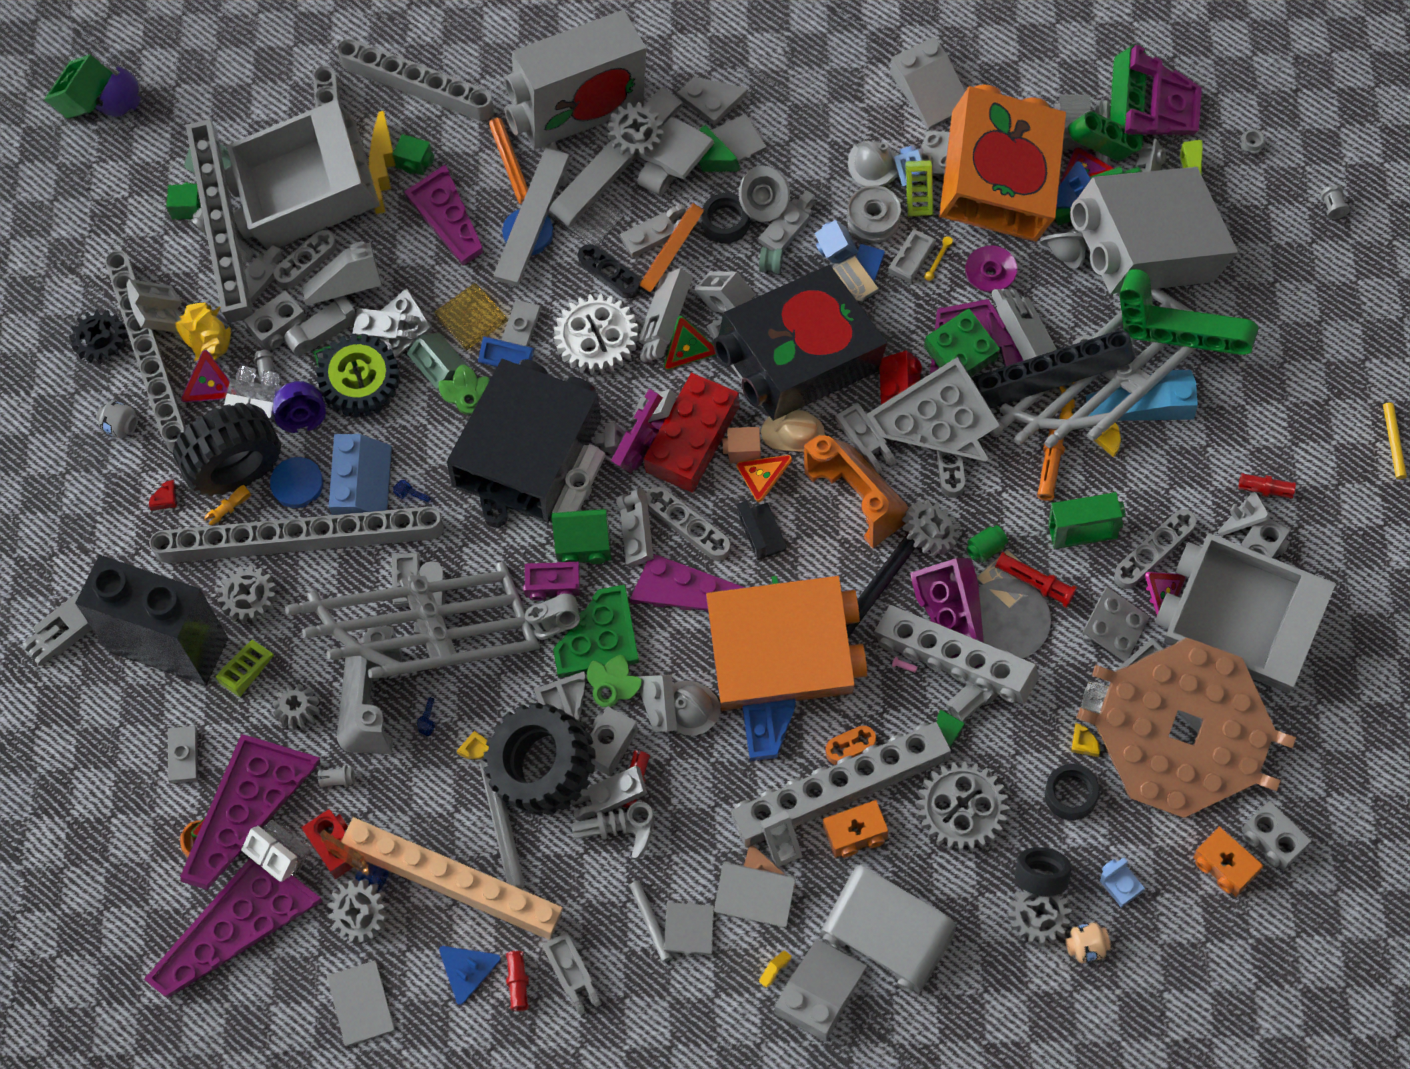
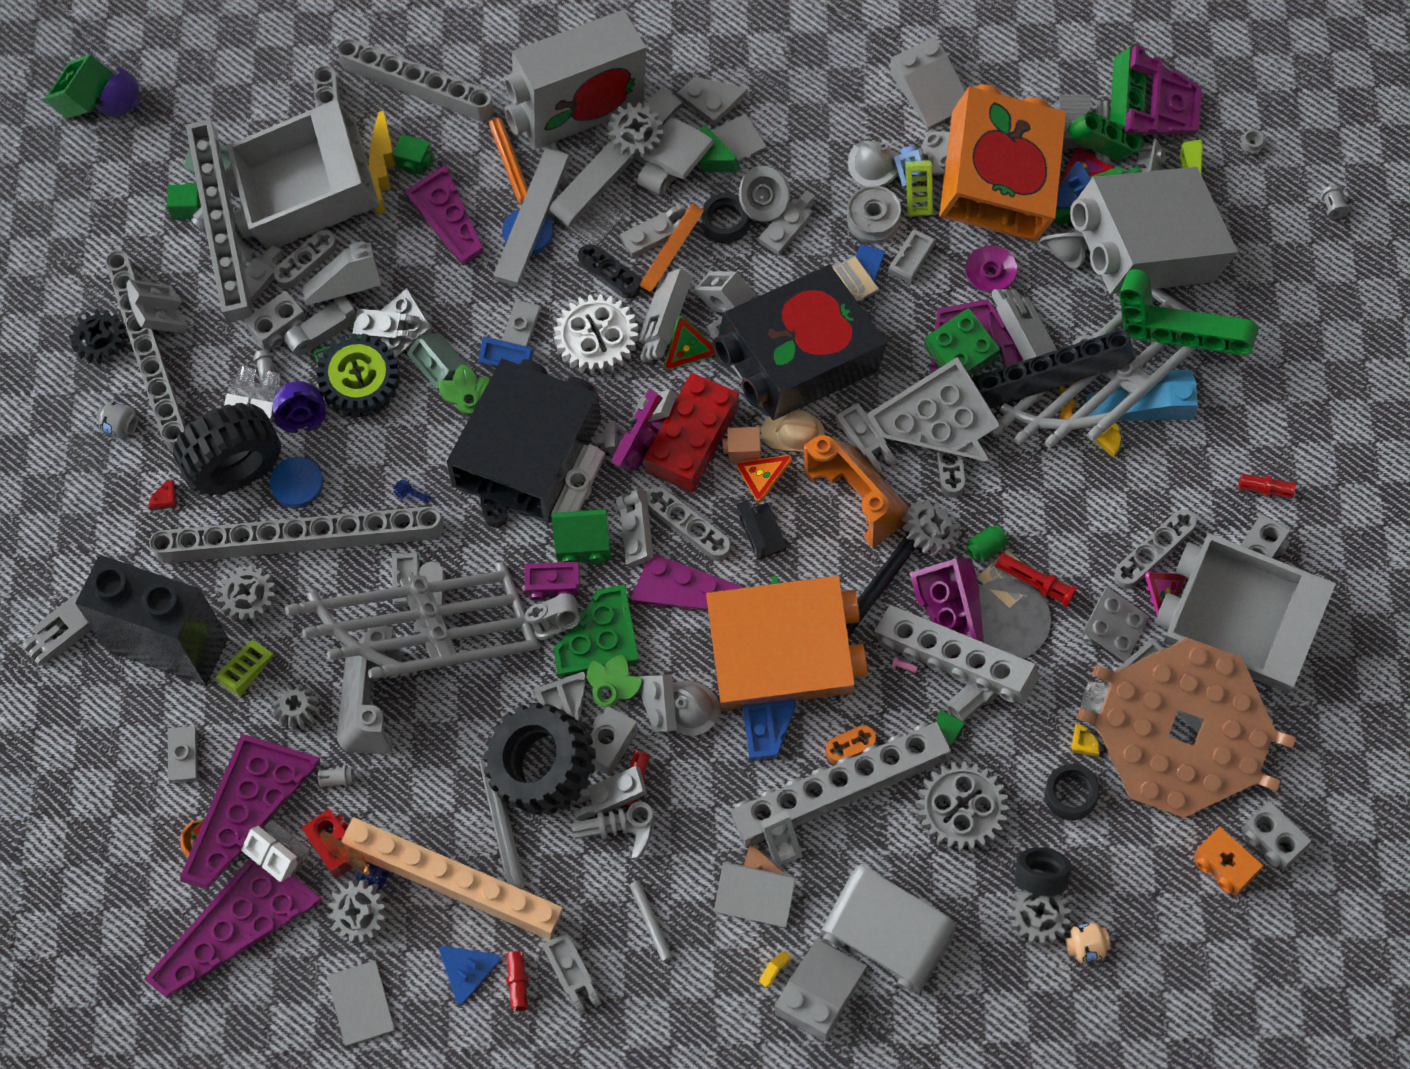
(203, 330): yellow hair -> none
(206, 381): piece -> none
(238, 497): light orange piece -> none
(359, 474): medium blue slope -> none
(424, 724): clear blue hand -> none
(470, 316): clear yellow tile -> none
(473, 747): yellow tile -> none
(688, 928): light grey piece -> none
(771, 260): sand green wheel -> none
(835, 242): brick -> none
(866, 819): orange brick -> none
(898, 373): red bracket -> none
(946, 242): yellow hinge -> none
(1050, 469): orange pin -> none
(1085, 520): green window -> none
(1120, 882): light blue bracket -> none
(1248, 514): light grey piece -> none
(1394, 439): yellow bar -> none

